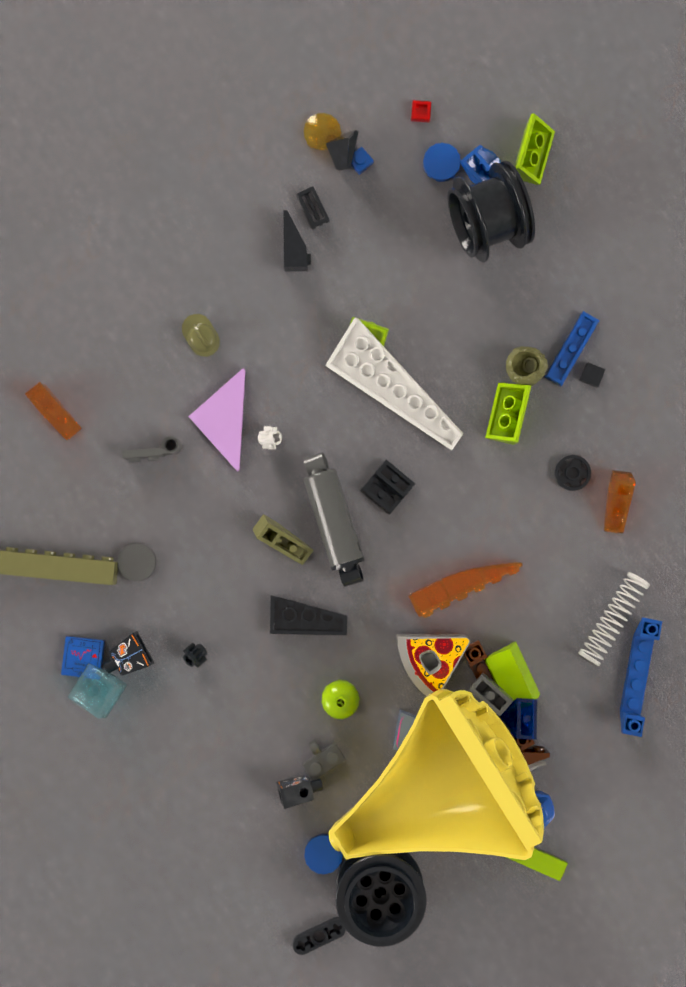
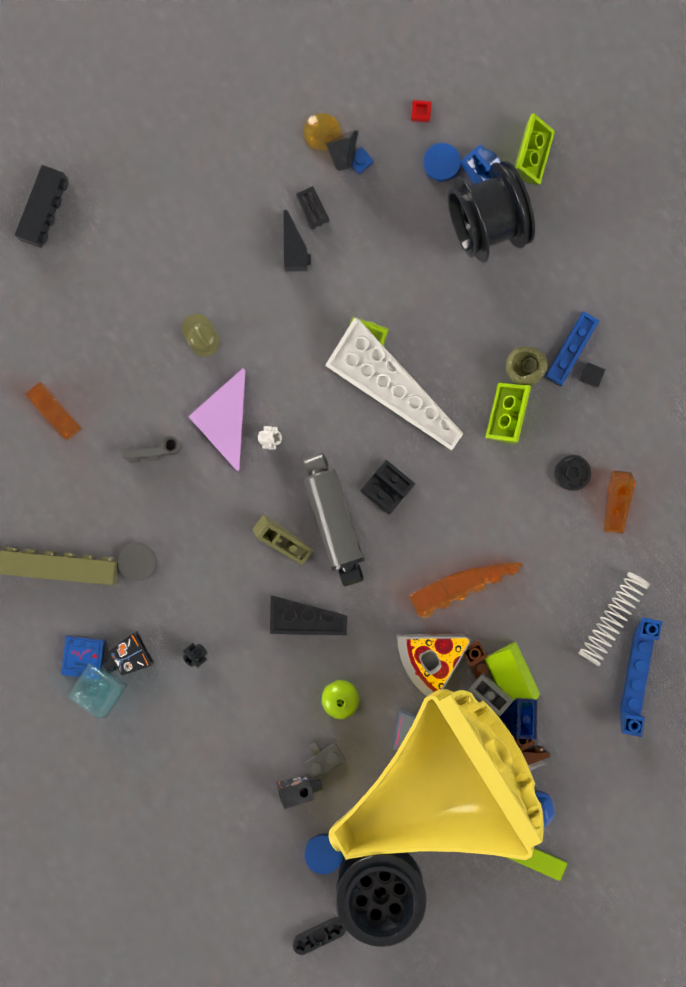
(42, 206): none -> black brick

